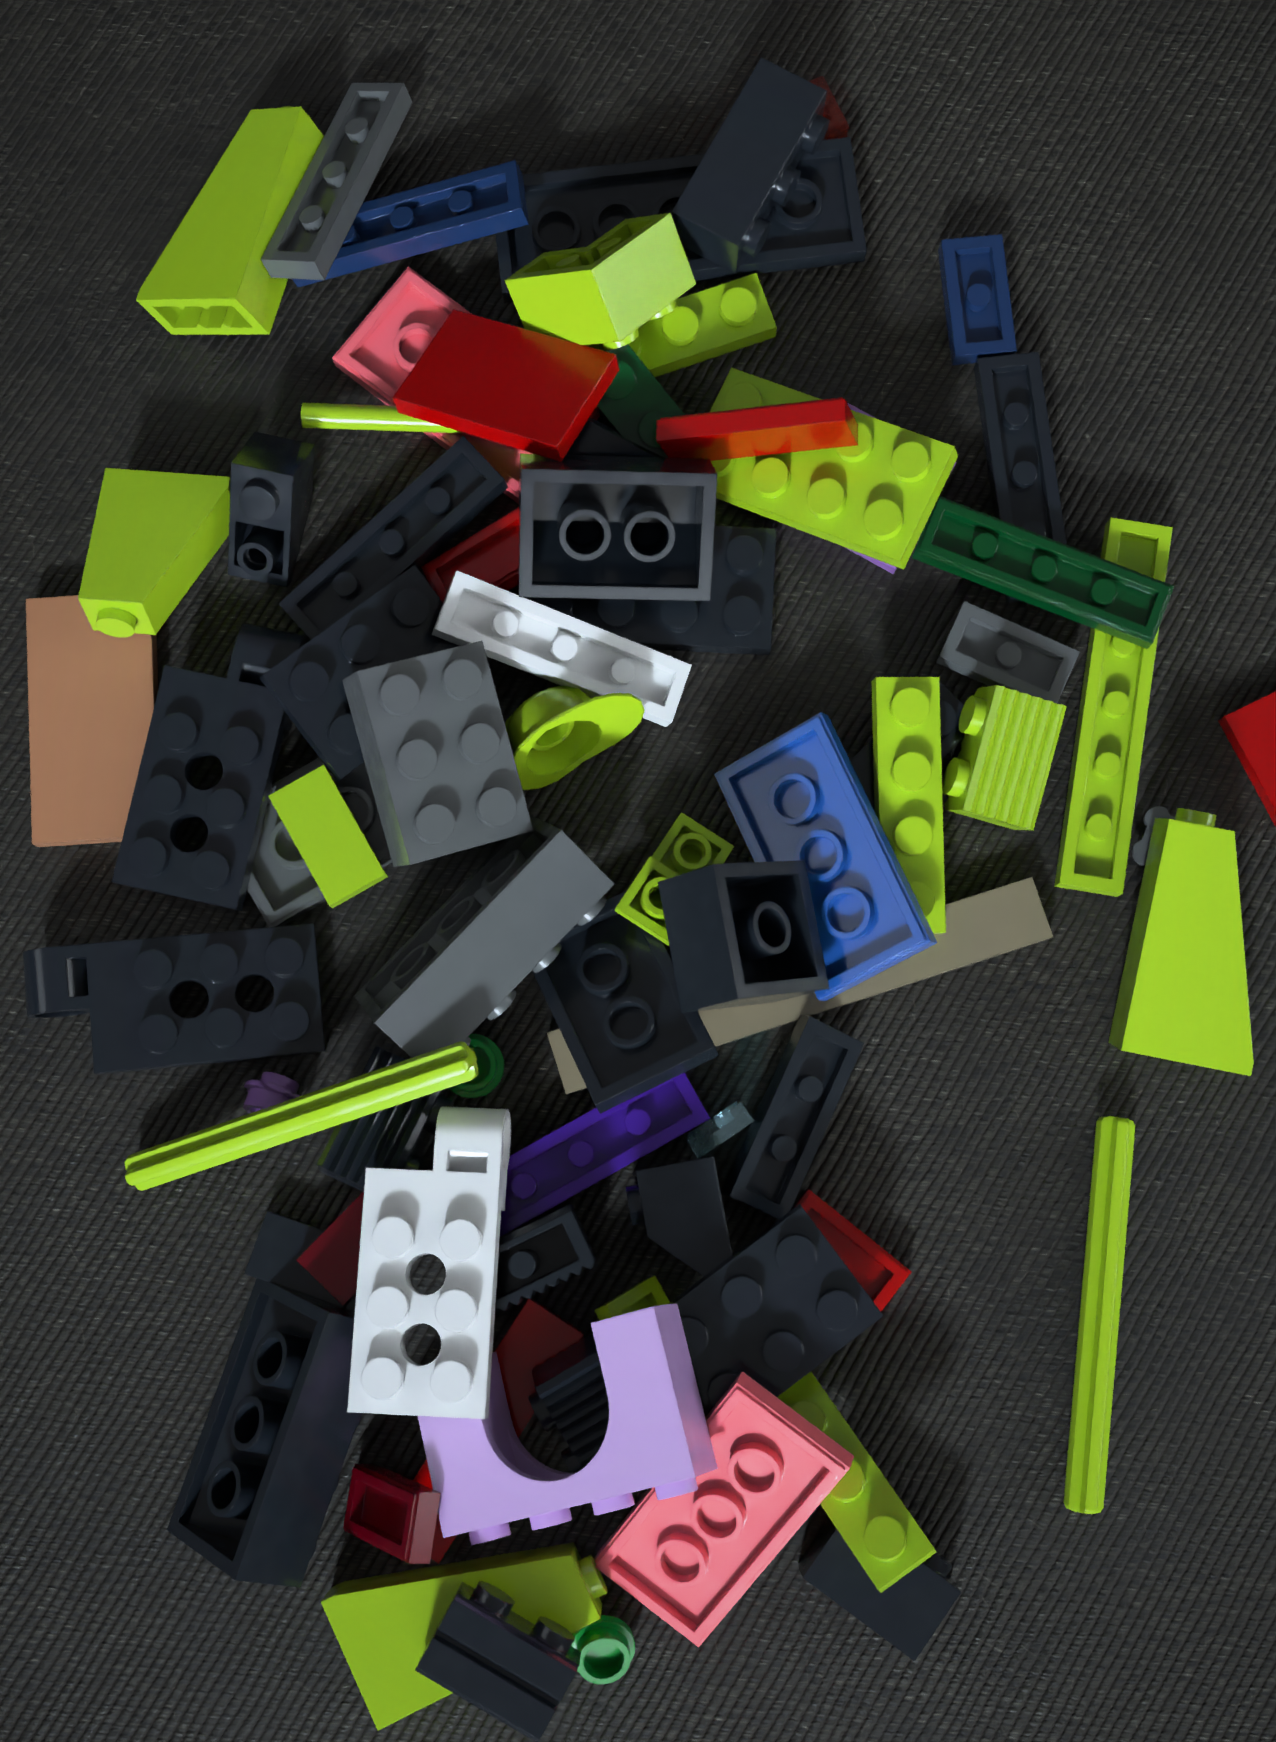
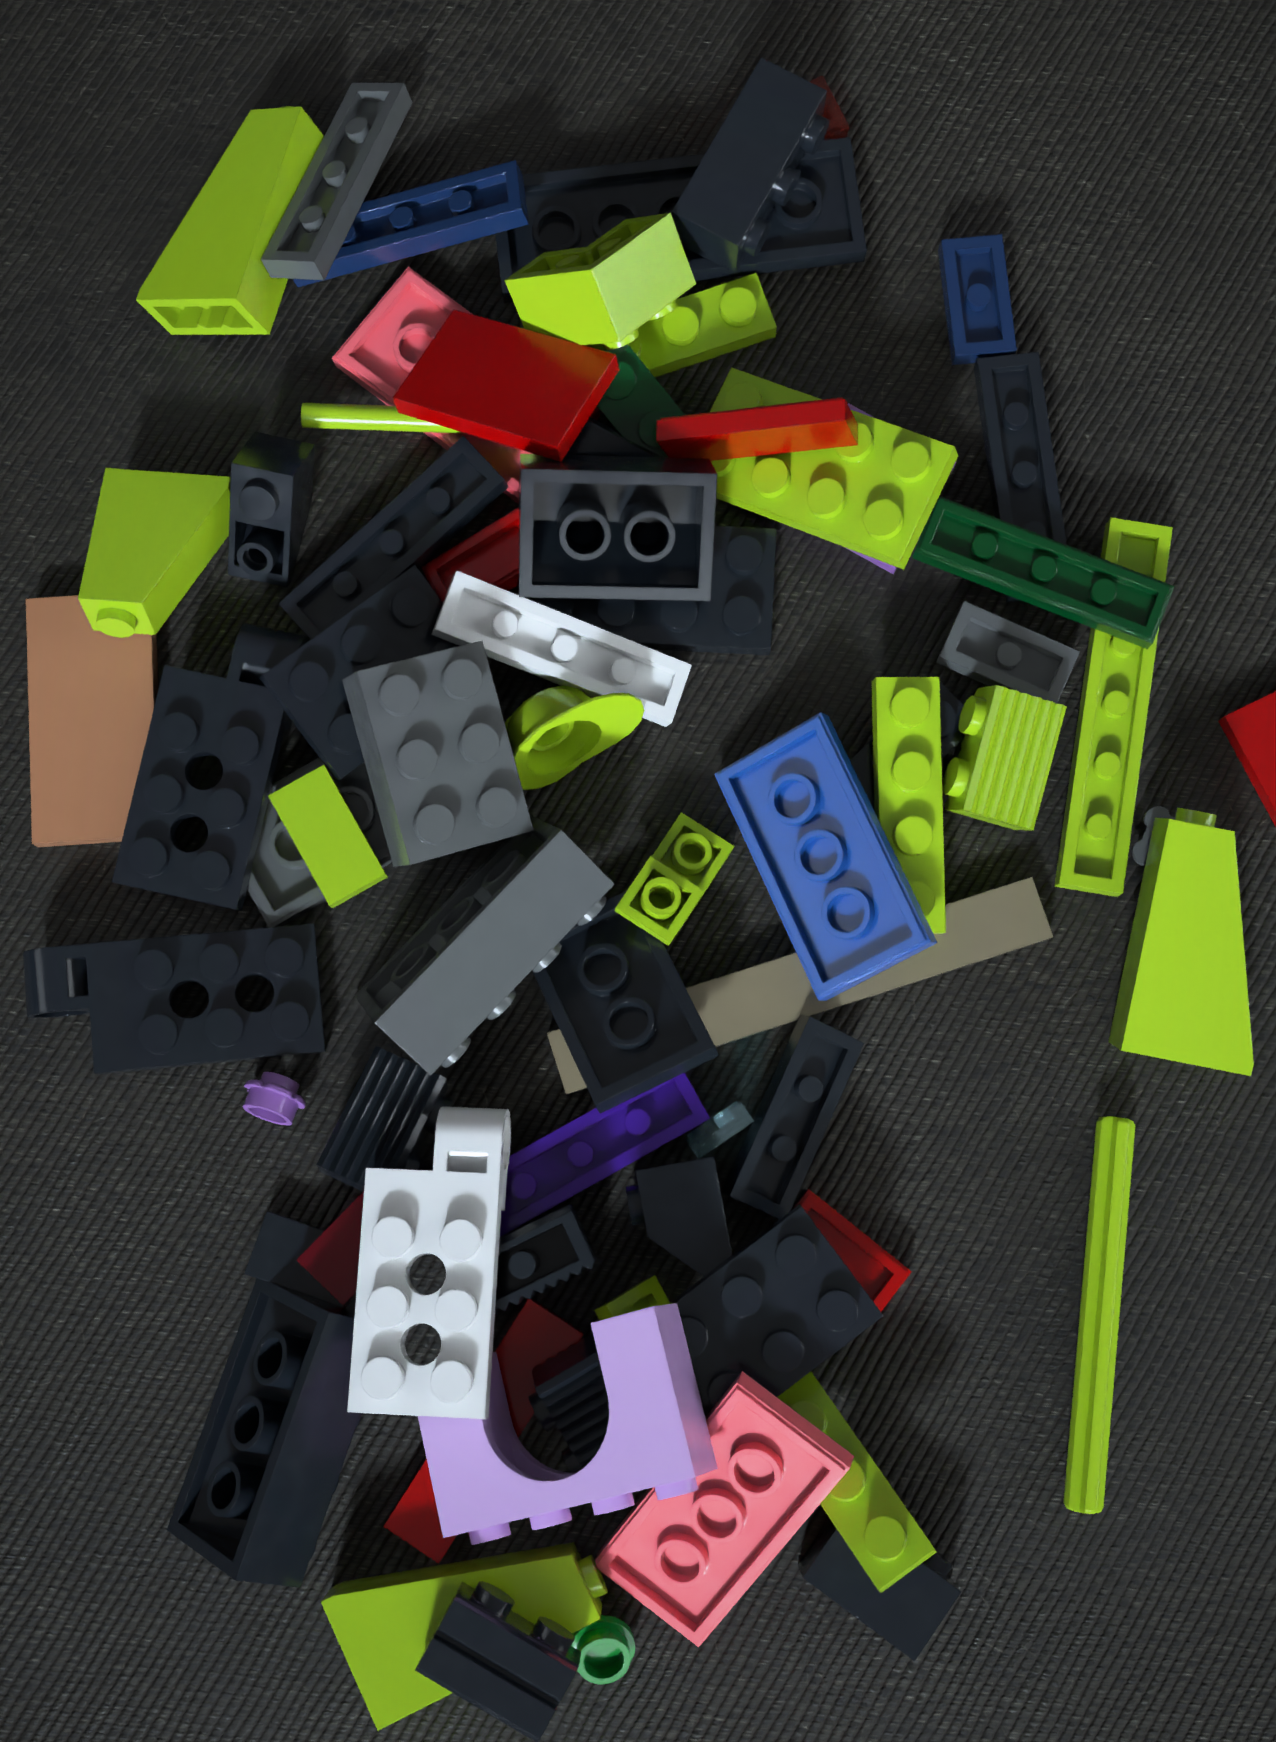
(302, 1116): lime axle -> none
(392, 1513): dark red tile -> none
(490, 1069): green plate -> none
(742, 934): black brick -> none

